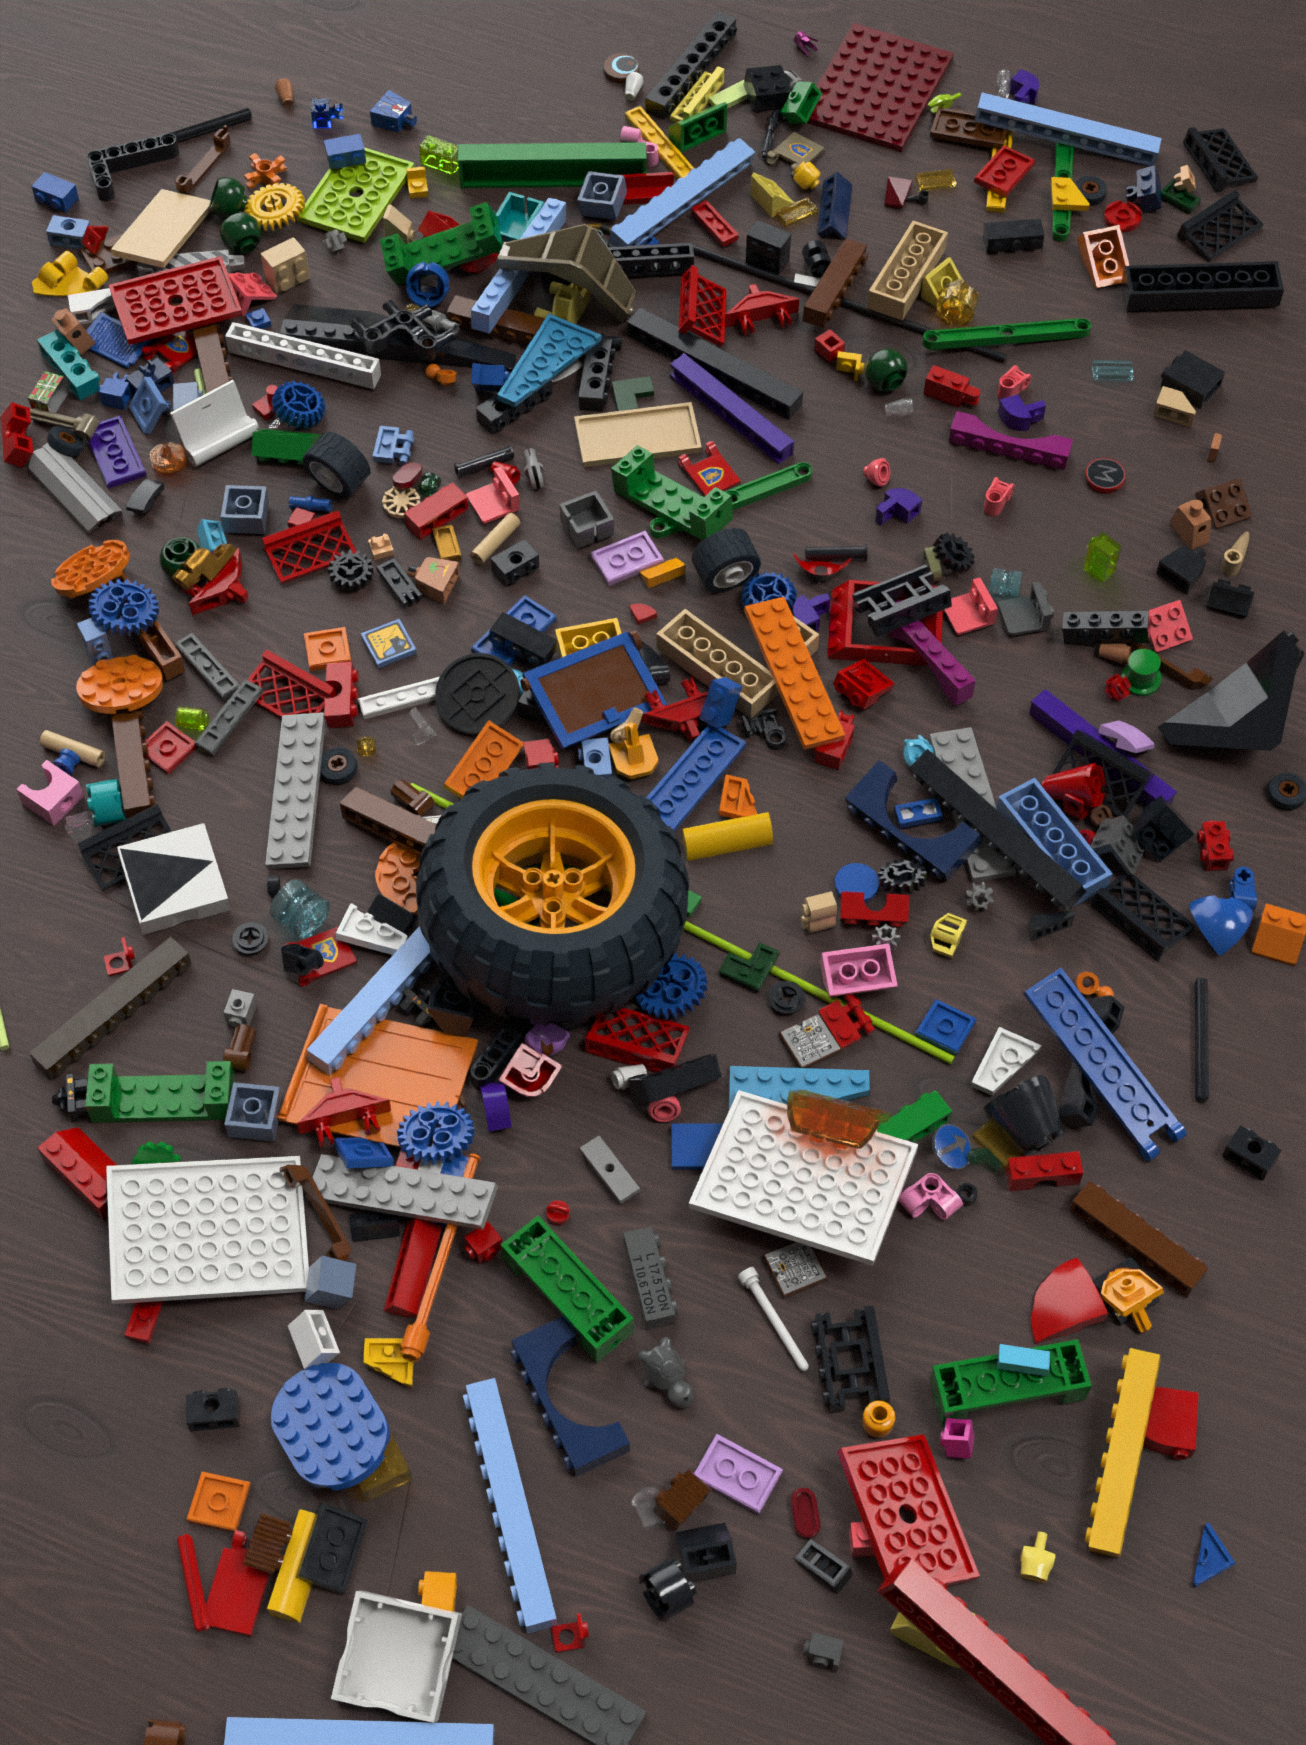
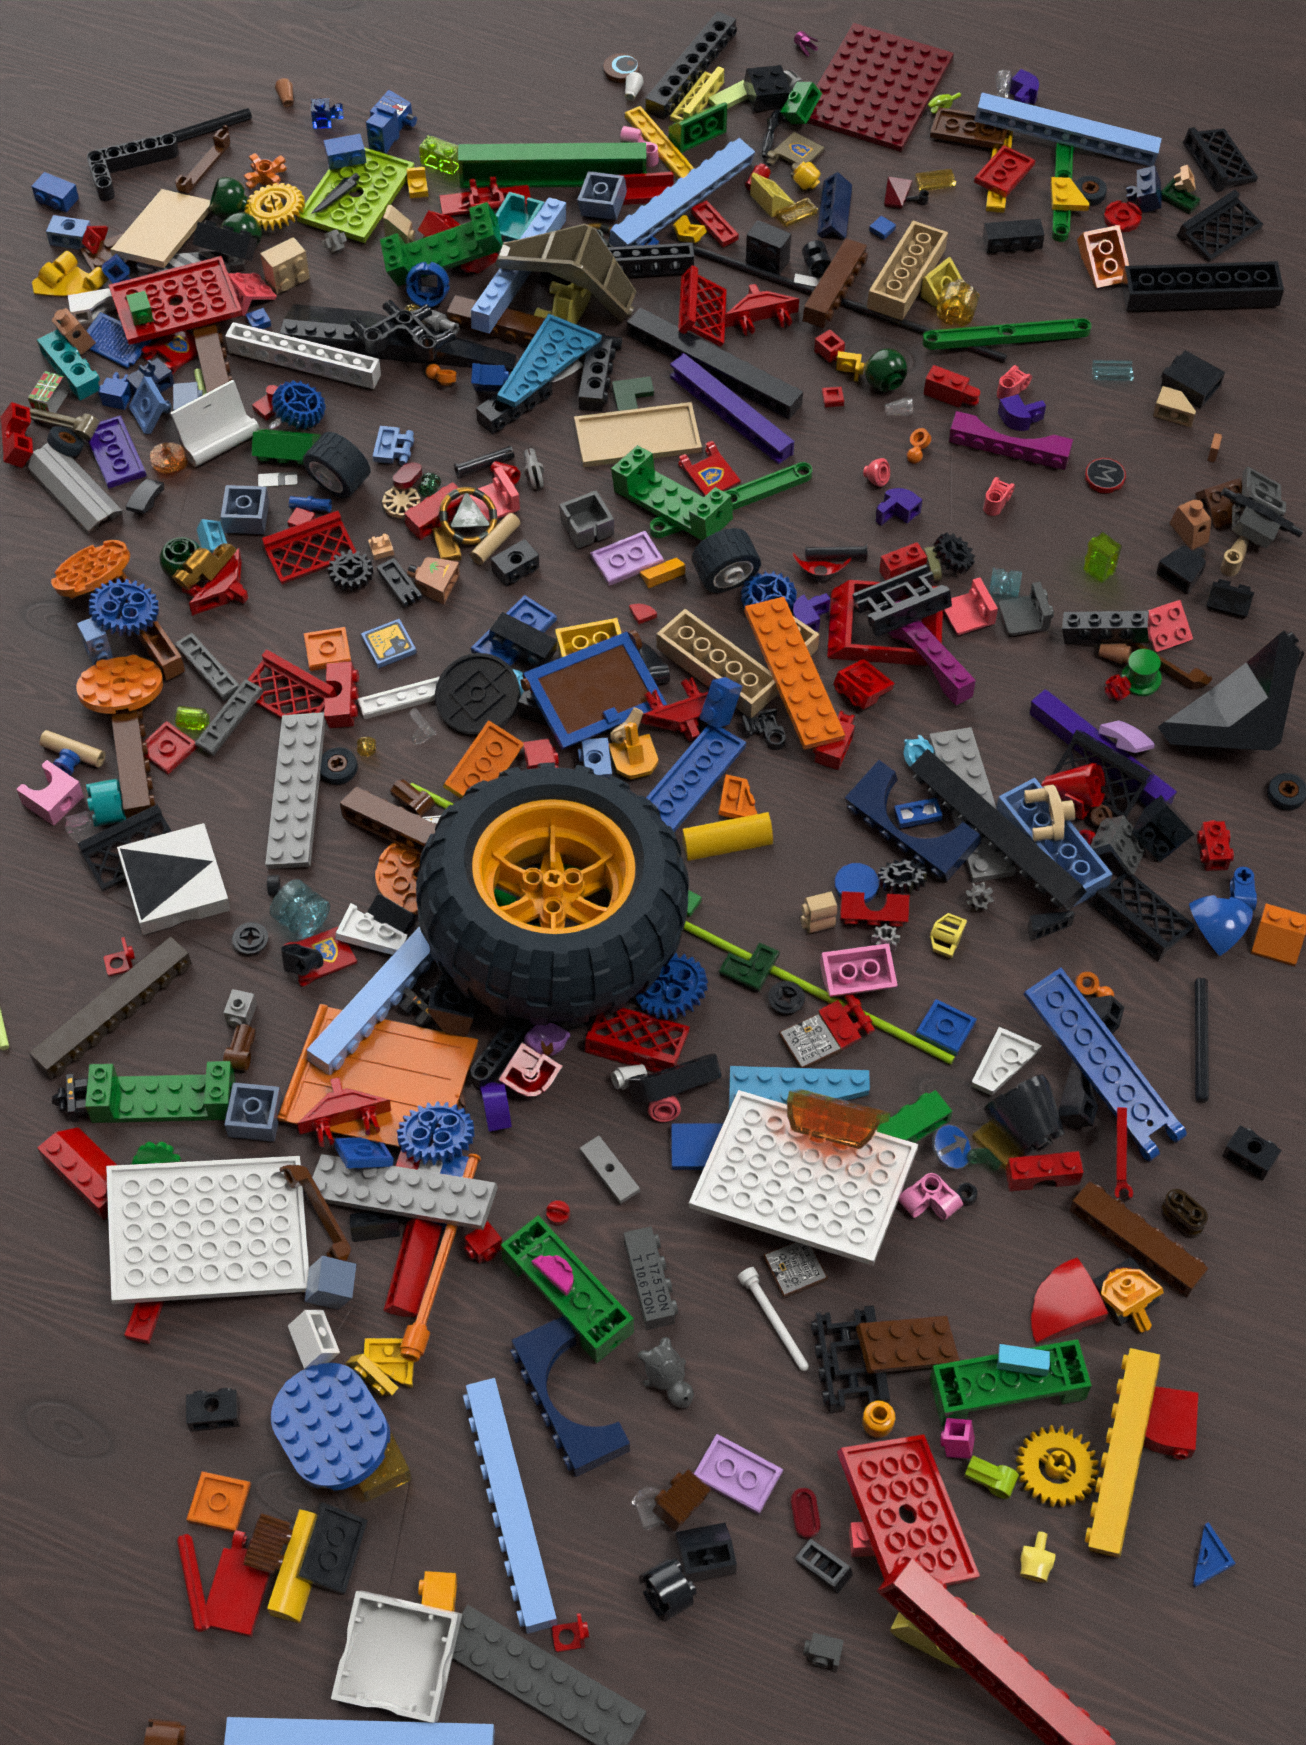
(116, 269): none -> blue brick
(139, 308): none -> green brick
(225, 240): none -> black brick
(276, 479): none -> white sticker
(341, 189): none -> black bar
(372, 1374): none -> yellow wing
(382, 128): none -> blue hips
(467, 515): none -> piece
(494, 196): none -> red piece
(556, 1271): none -> dark pink plate
(688, 232): none -> yellow bracket
(760, 169): none -> red cone
(832, 397): none -> red tile
(882, 227): none -> blue tile
(902, 561): none -> red brick
(906, 1344): none -> reddish brown plate
(919, 439): none -> orange plate
(998, 1479): none -> lime piece
(1058, 811): none -> tan connector
(1066, 1444): none -> yellow gear
(1122, 1153): none -> red tile
(1184, 1213): none -> dark brown brick
(1259, 509): none -> dark grey piece

